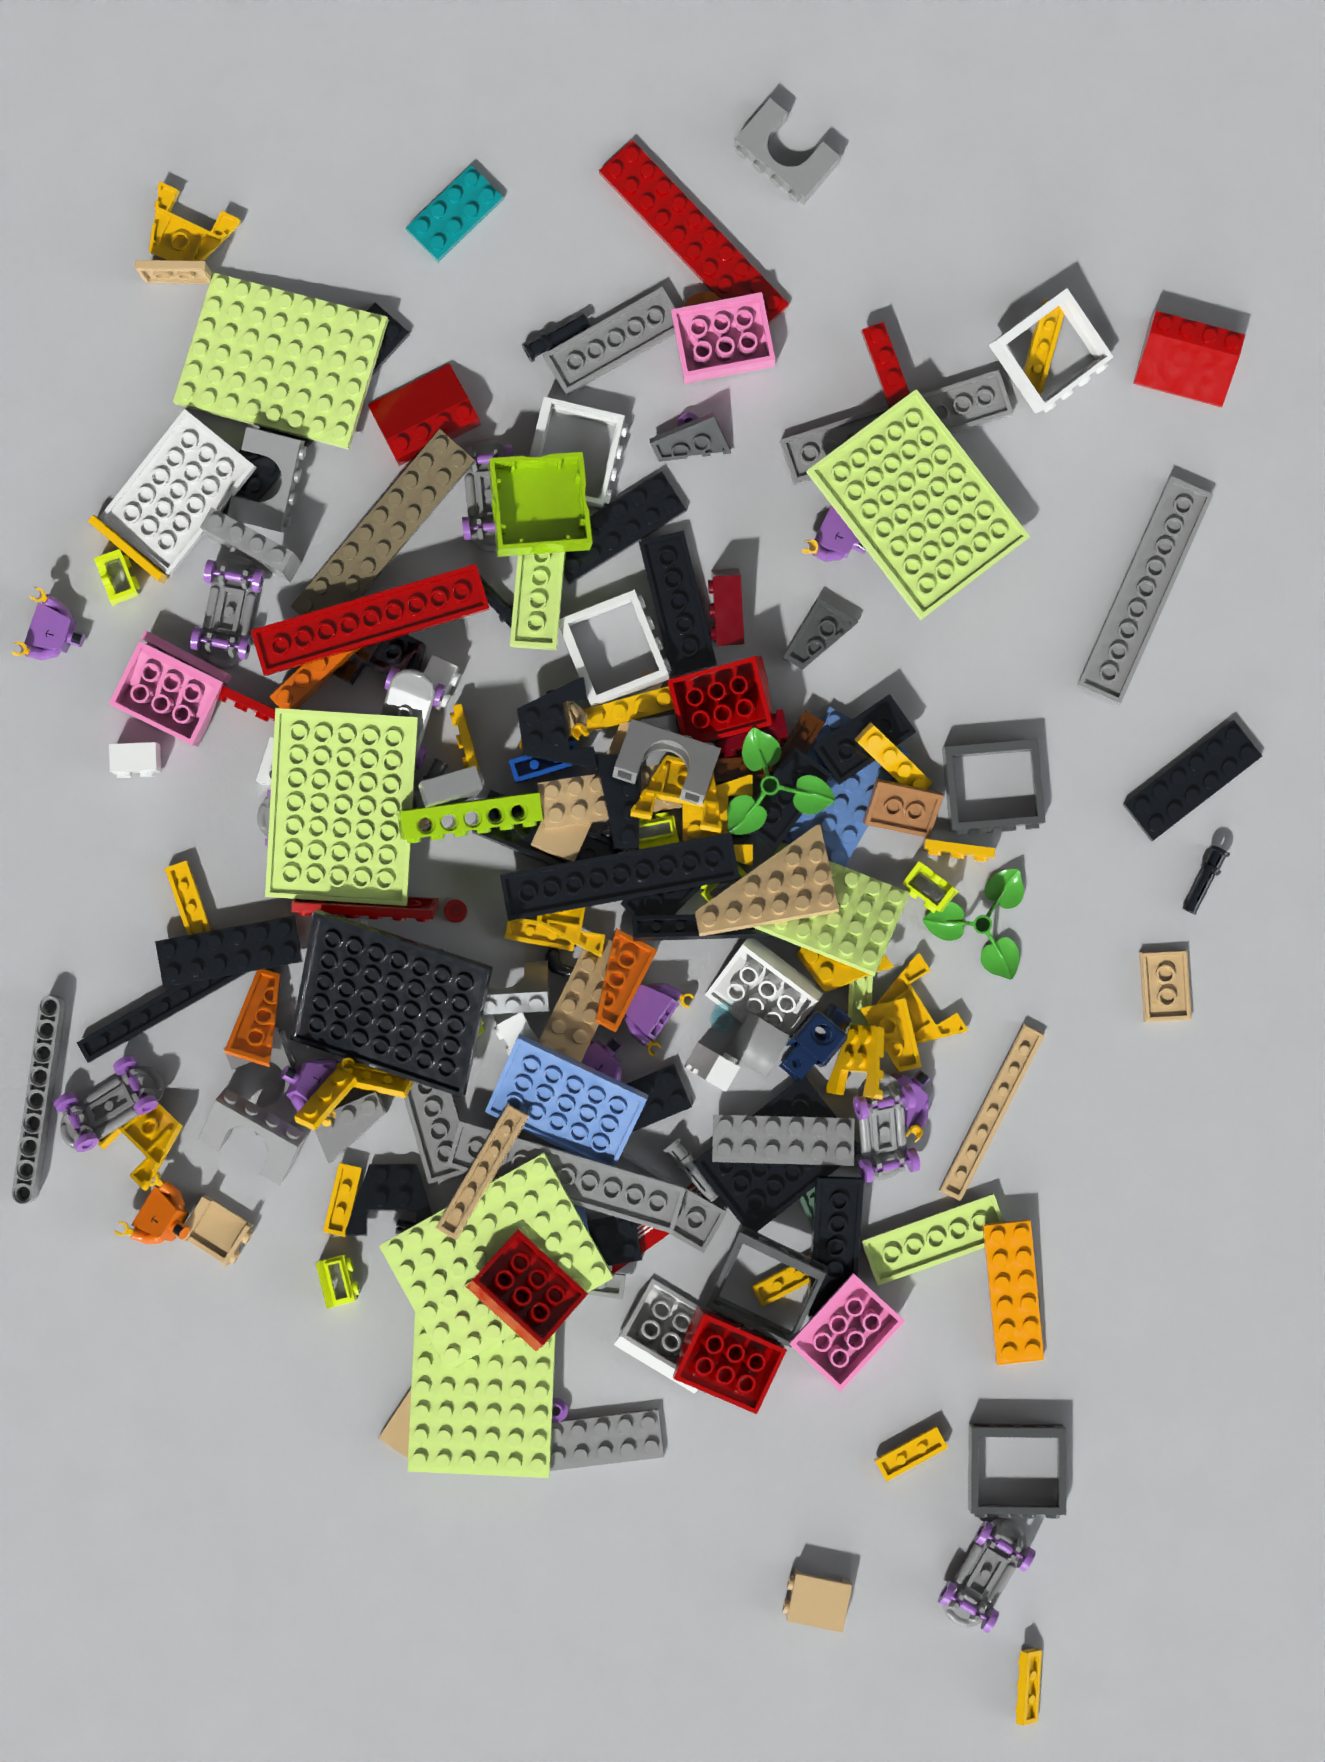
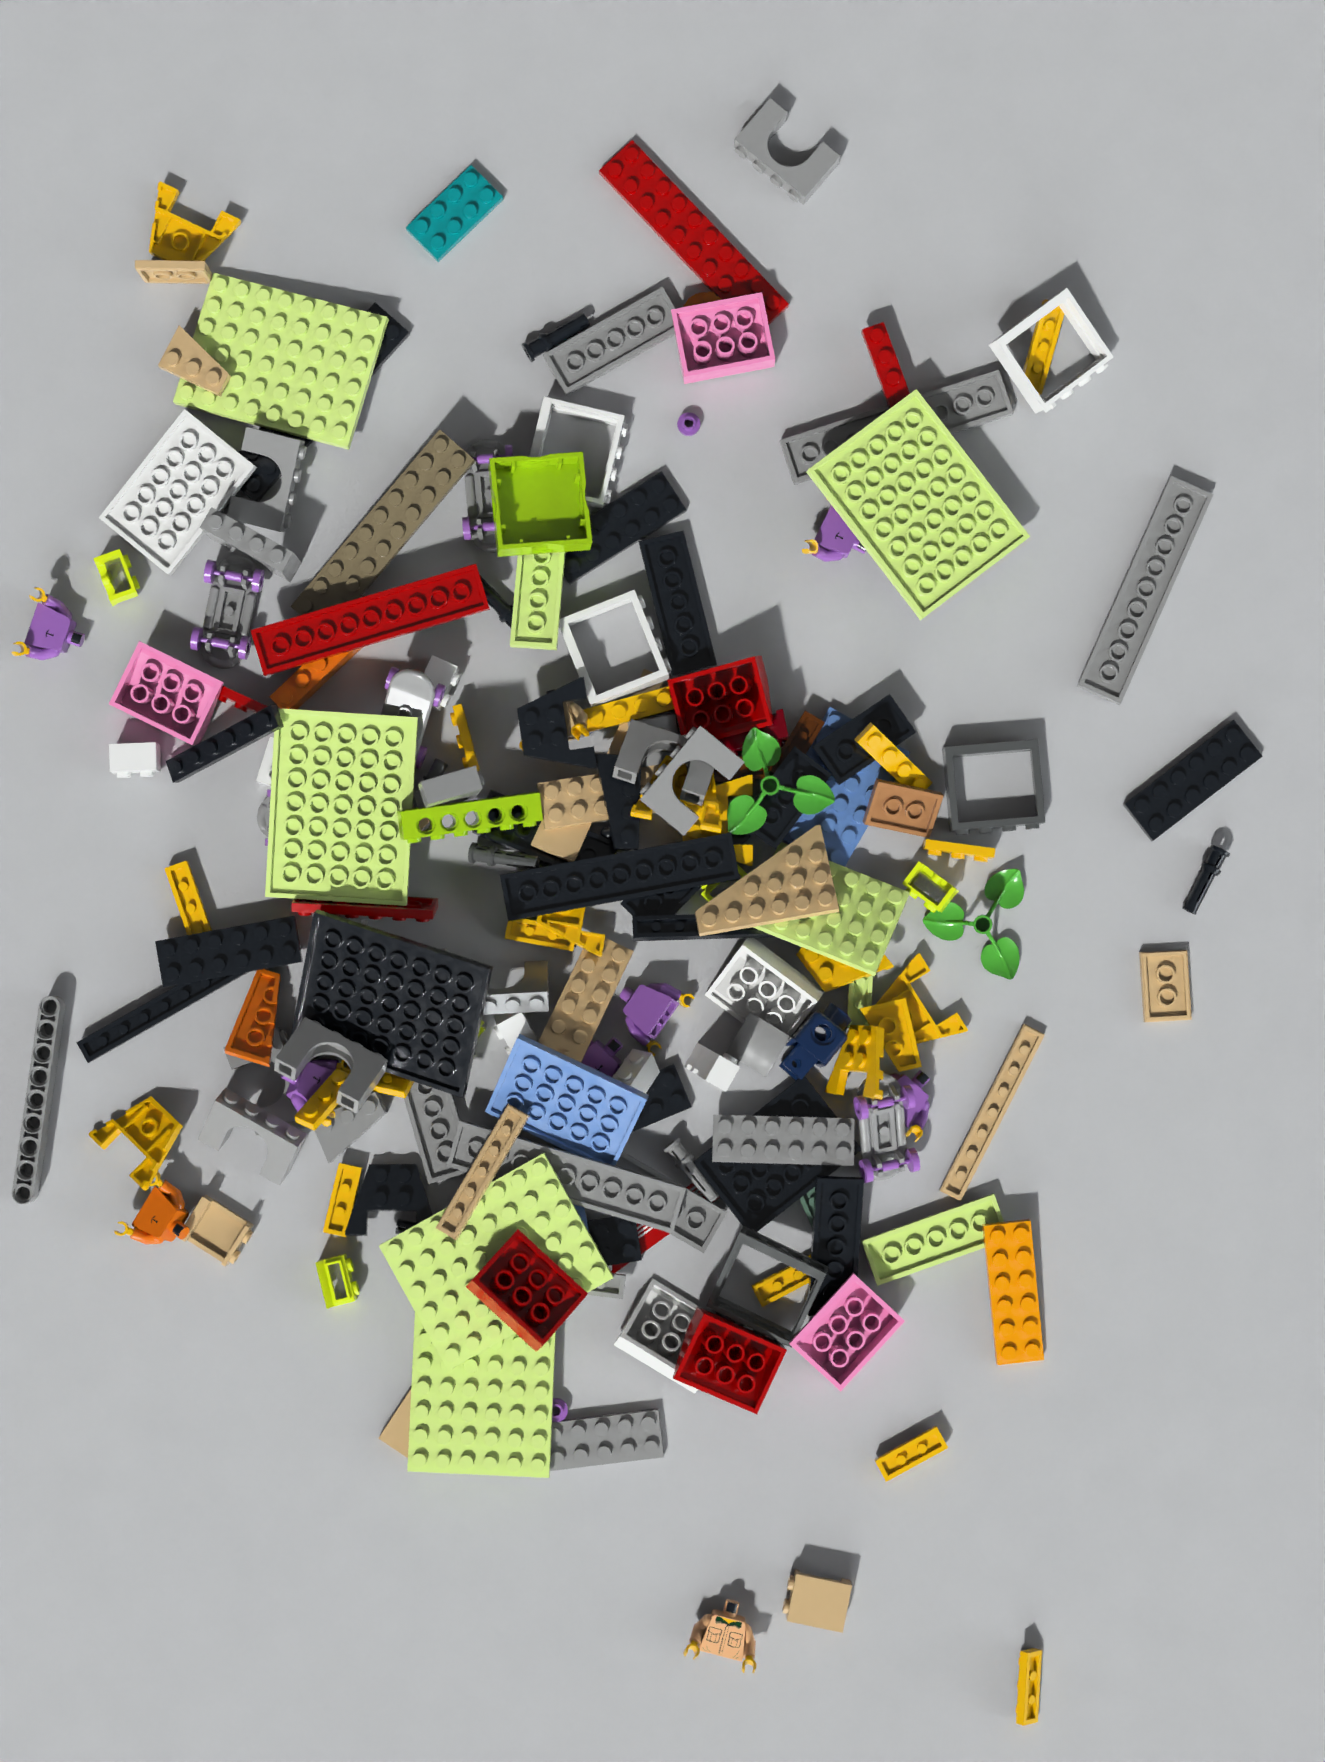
(111, 1105): light grey piece -> none
(128, 549): yellow tile -> none
(179, 654): bright pink plate -> none
(192, 363): none -> tan wing
(224, 743): none -> black plate
(314, 1040): none -> light grey arch
(398, 652): black wing -> none
(422, 408): red slope -> none
(455, 911): red tile -> none
(493, 856): none -> dark grey pin
(528, 768): blue brick -> none
(555, 964): black arm -> none
(623, 976): orange wing -> none
(638, 1070): none -> white brick
(657, 831): neon yellow window -> none
(660, 794): none -> light grey arch
(693, 438): dark grey wing -> none
(721, 1012): clear light blue plate -> none
(724, 1635): none -> light nougat torso
(726, 607): dark red wedge -> none
(818, 633): dark grey wing -> none
(985, 1573): light grey piece -> none
(1022, 1431): dark grey window -> none
(1188, 358): red slope -> none

